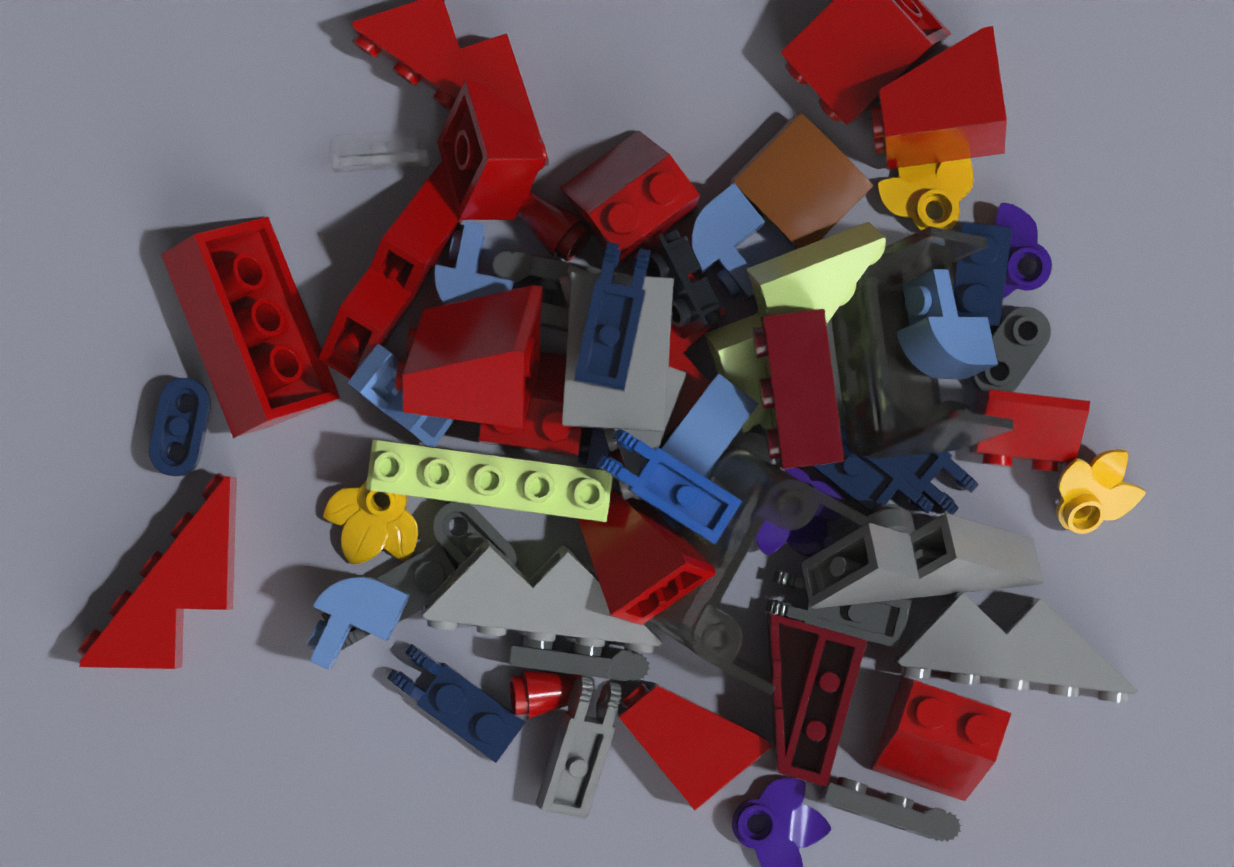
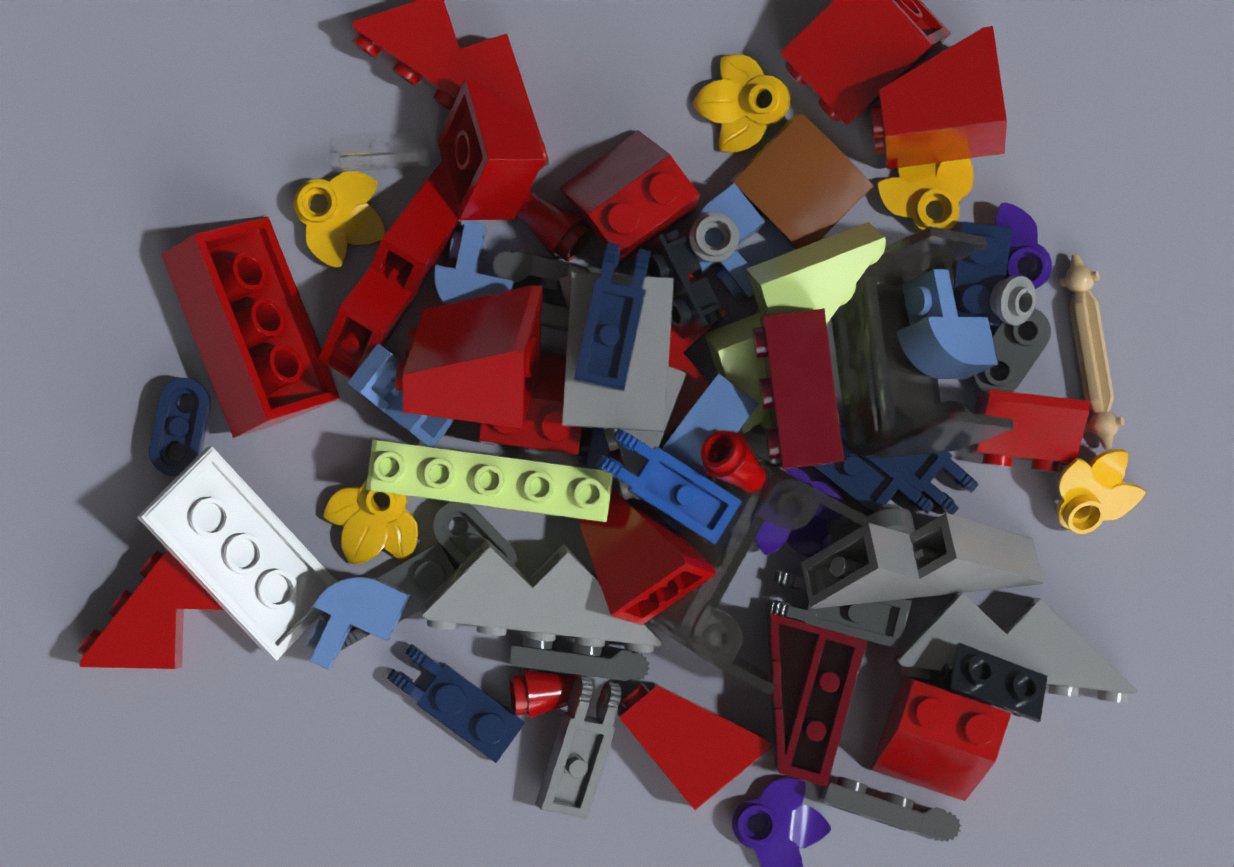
(239, 552): none -> white tile
(345, 219): none -> yellow plate
(724, 226): none -> light grey plate
(730, 459): none -> red cone
(735, 105): none -> yellow plate
(995, 682): none -> black hinge
(1013, 299): none -> light grey plate
(1091, 351): none -> tan wheel

